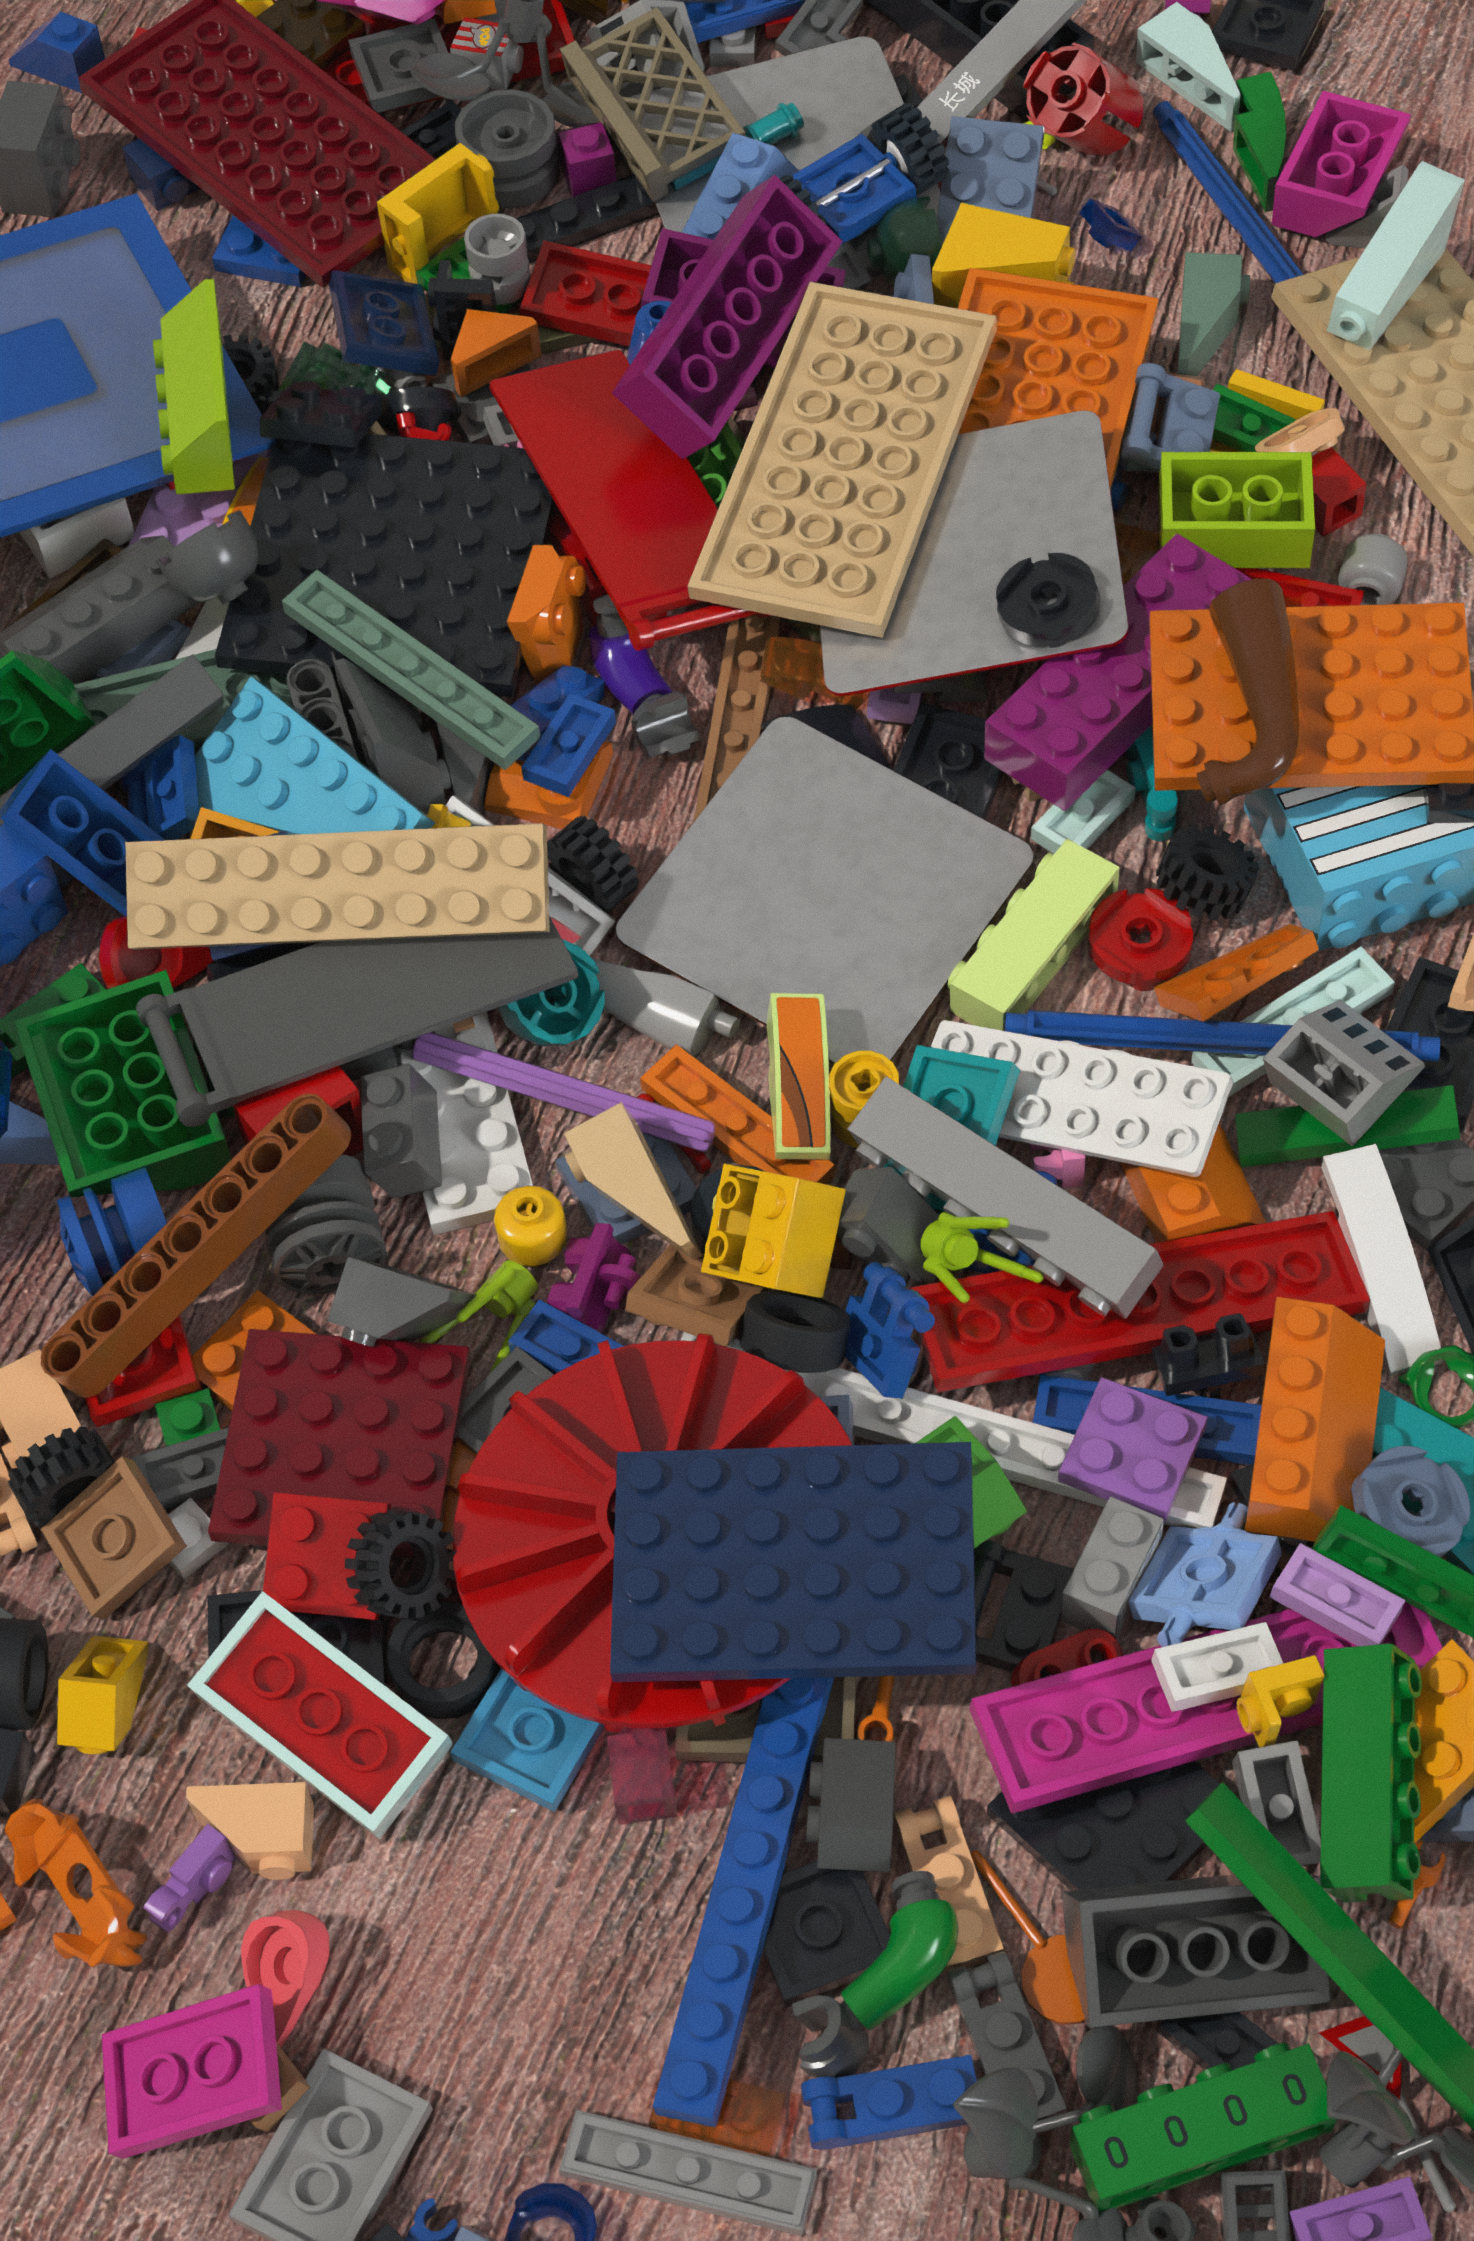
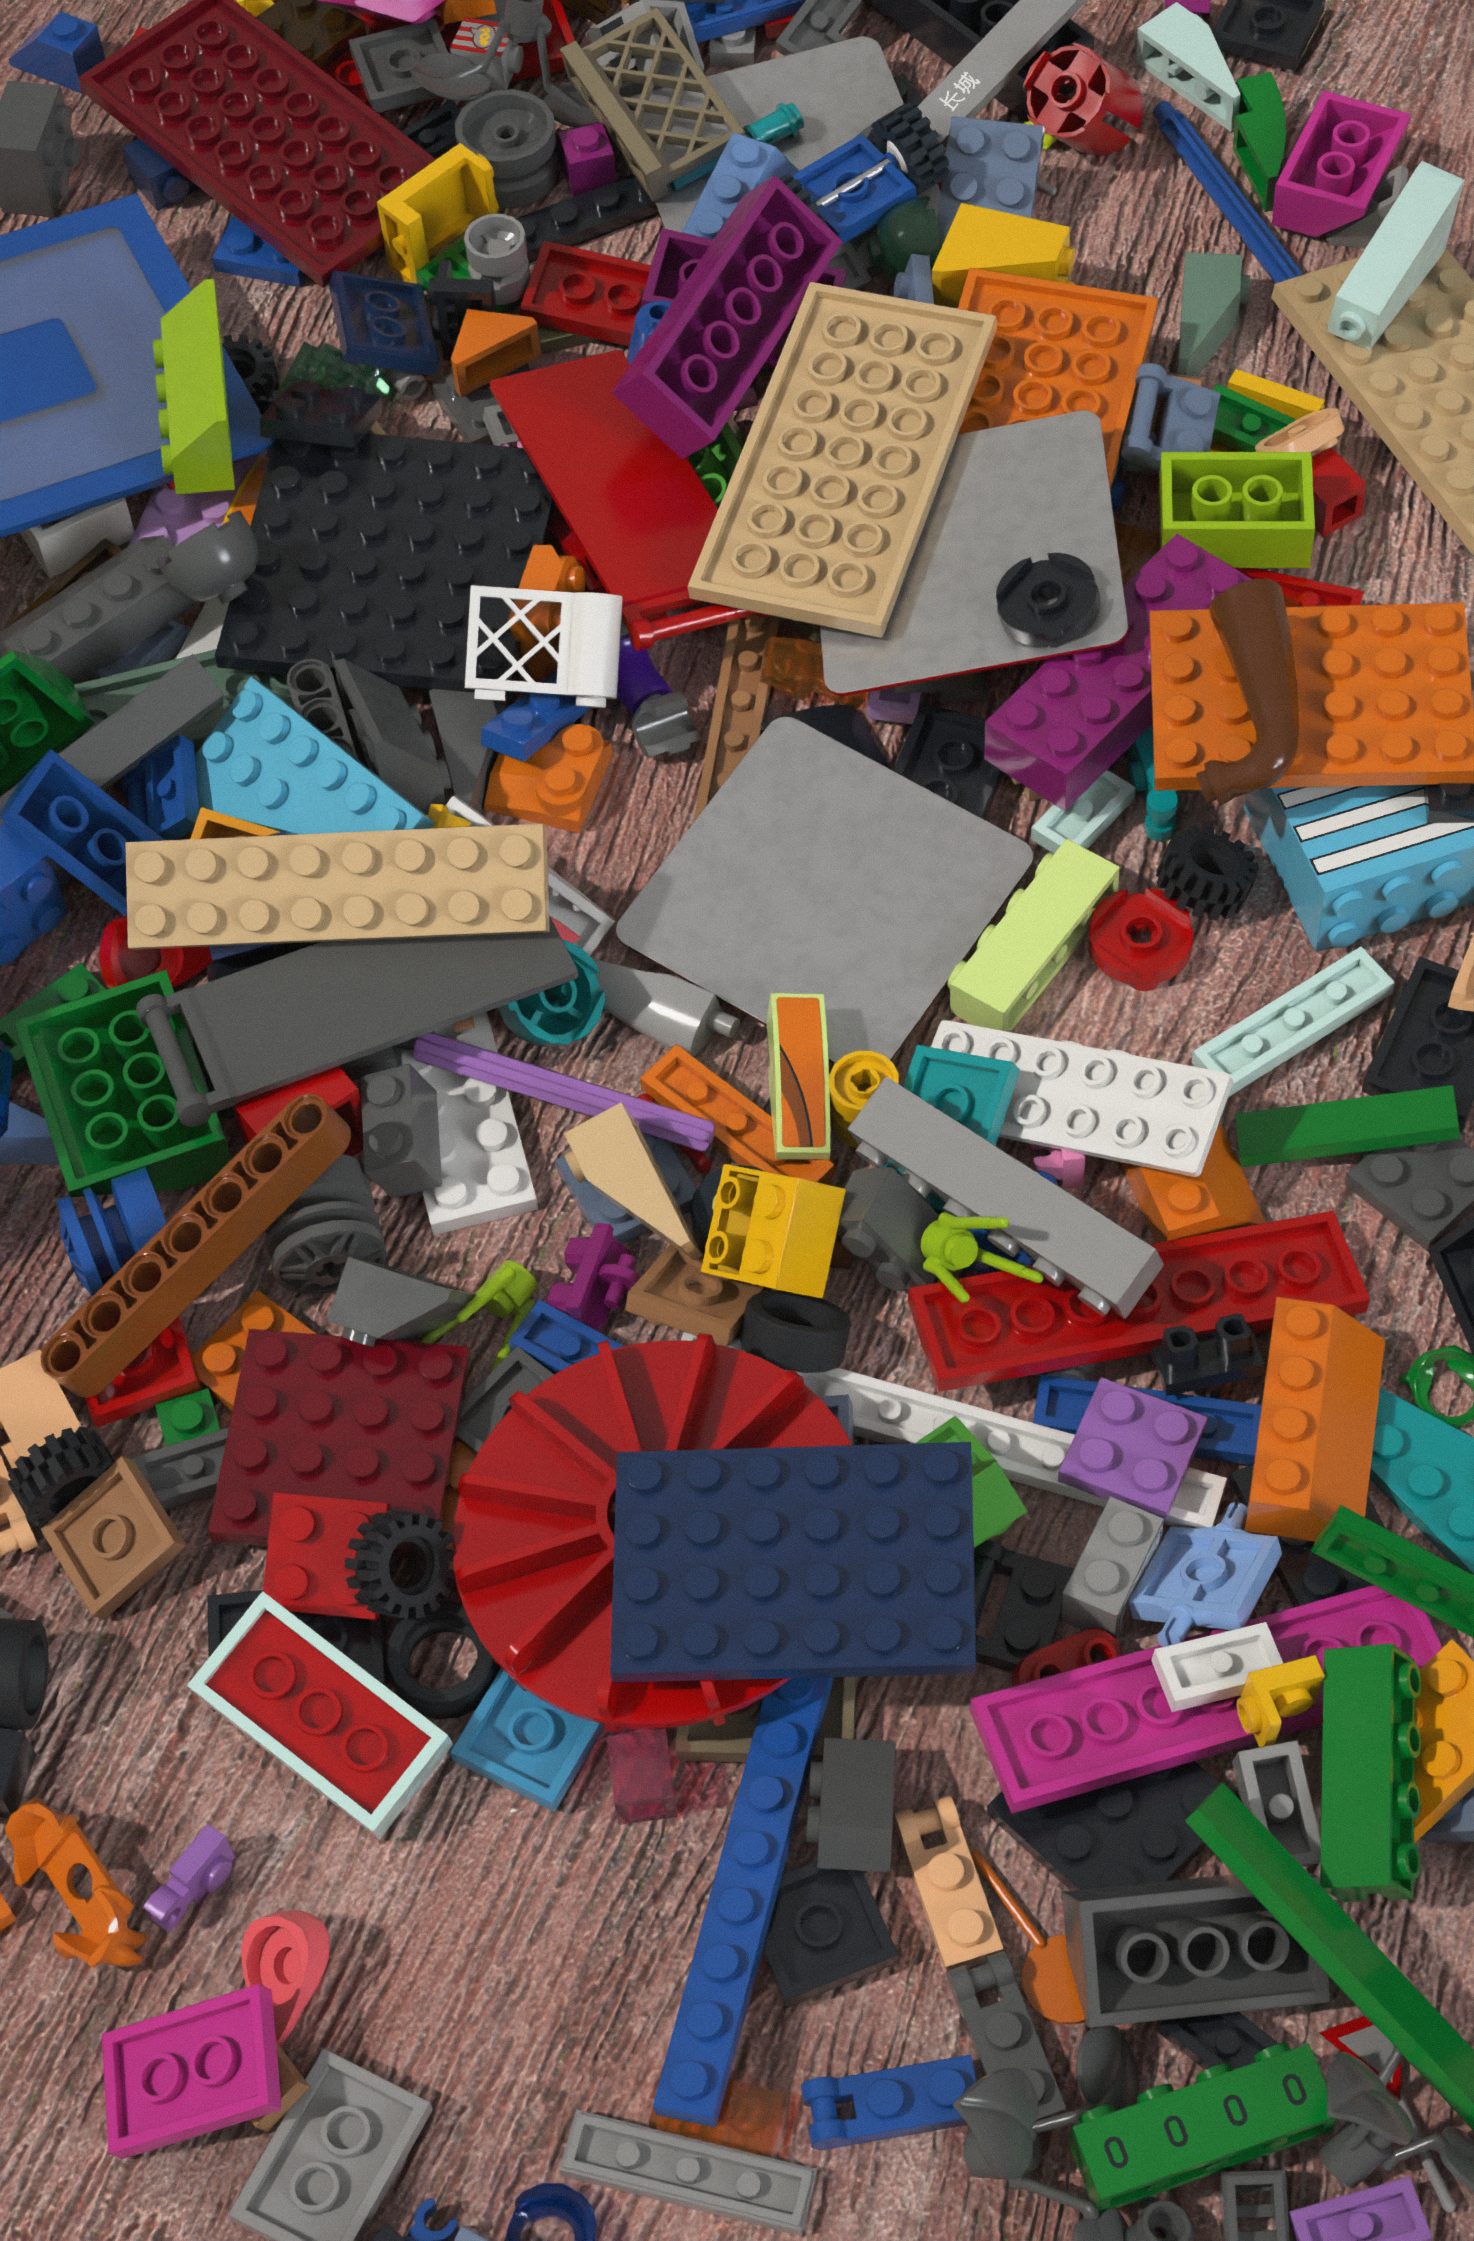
(100, 1694): yellow slope -> none
(193, 1528): white plate -> none
(263, 1824): light nougat slope -> none
(411, 669): sand green plate -> none
(420, 412): black piece -> none
(530, 1225): yellow head -> none
(569, 744): blue plate -> none
(586, 647): none -> white piece
(592, 863): black tyre -> none
(880, 1342): blue plate -> none
(881, 1711): orange hand -> none
(917, 1952): piece -> none
(1109, 226): clear blue plate -> none
(1178, 1033): blue piece -> none
(1237, 973): orange wing -> none
(1336, 1598): lavender plate -> none
(1341, 1069): light grey slope -> none
(1374, 566): light grey head -> none
(1383, 1256): white slope -> none
(1427, 1878): orange hand -> none
(1437, 1488): sand blue plate -> none

